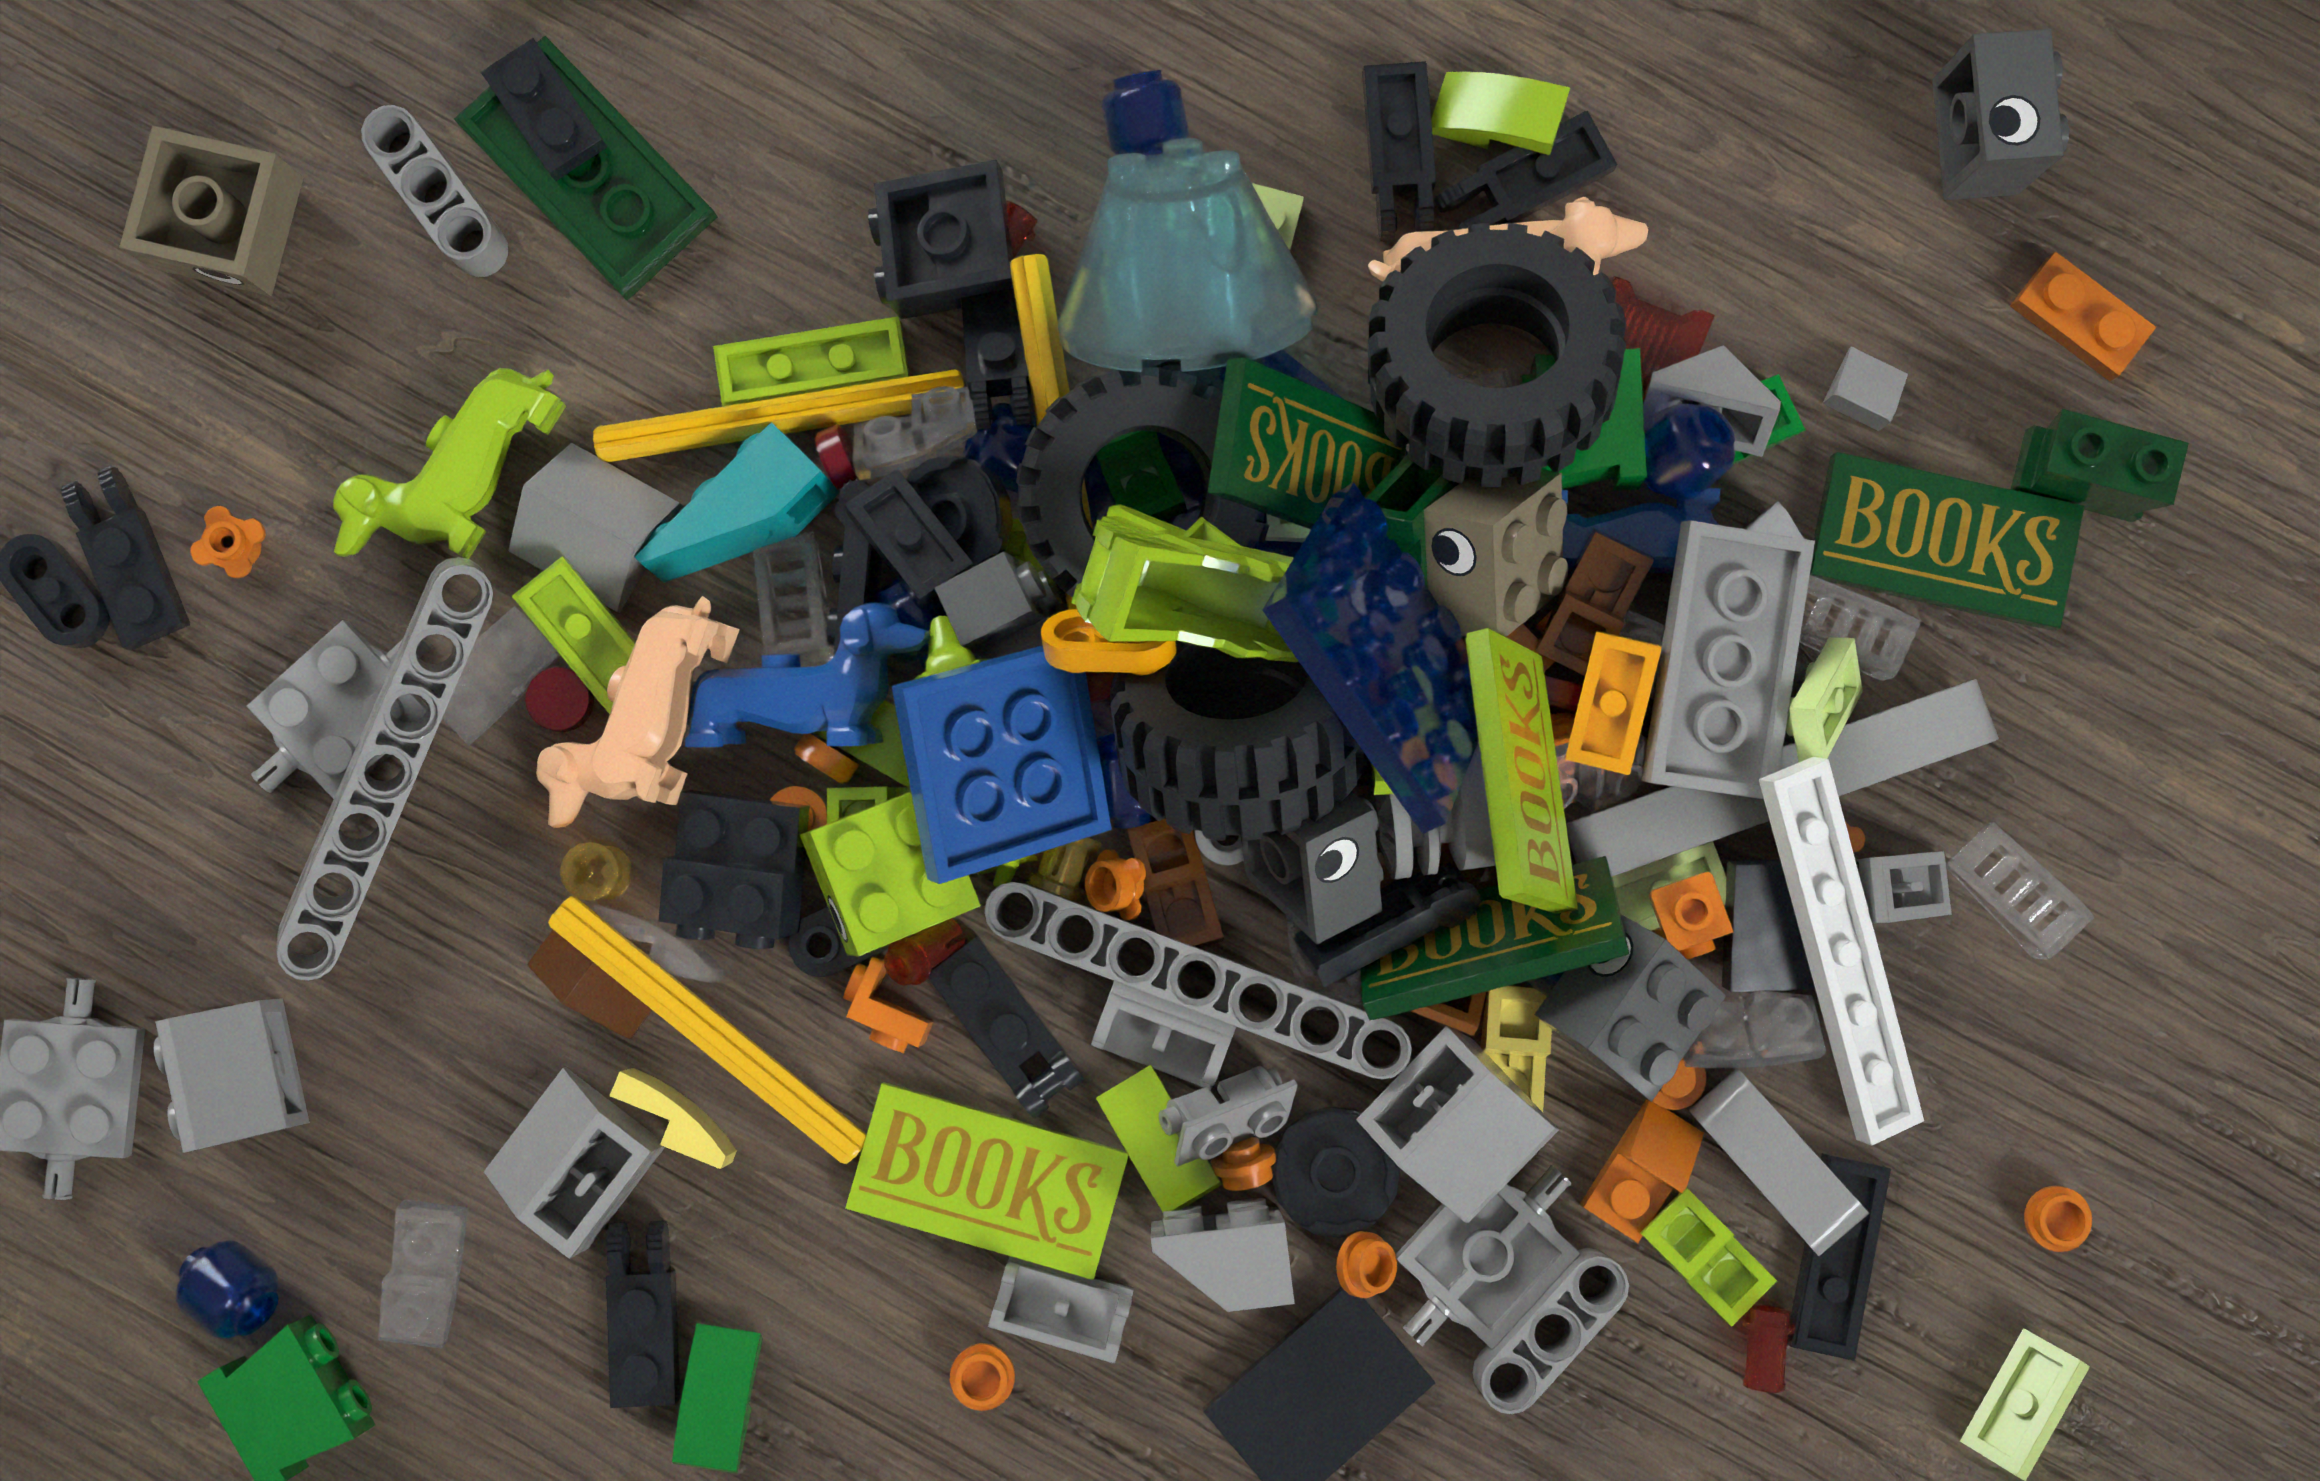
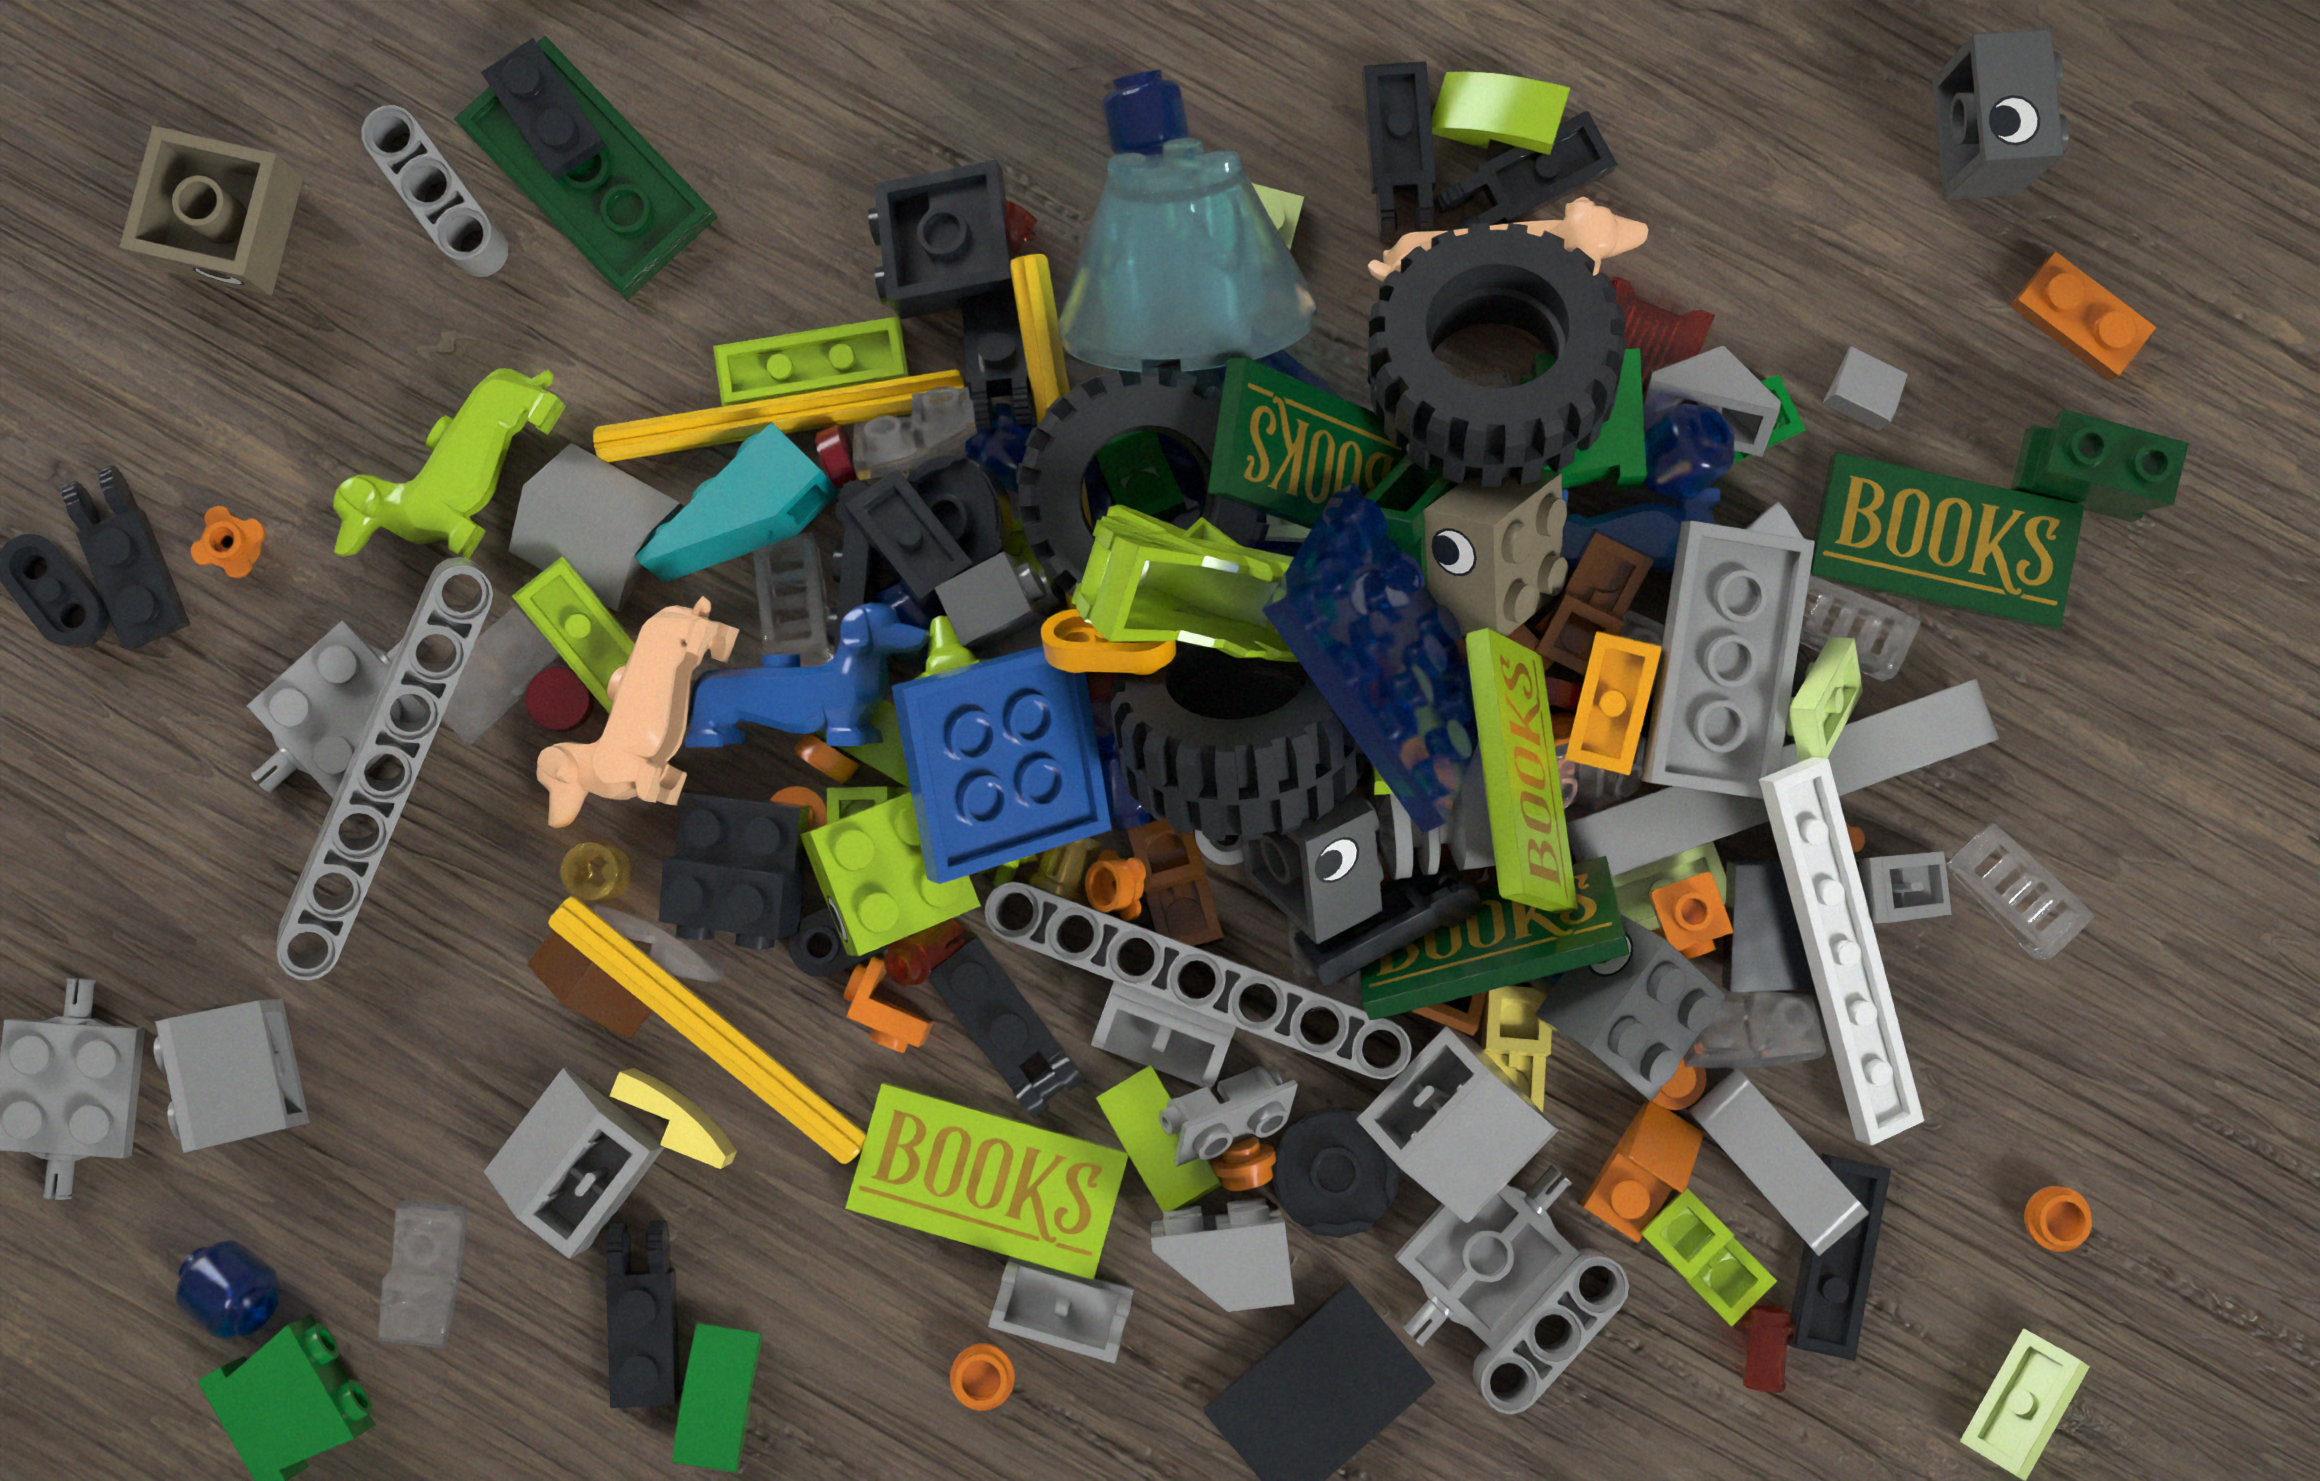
(1366, 1265): orange plate -> none

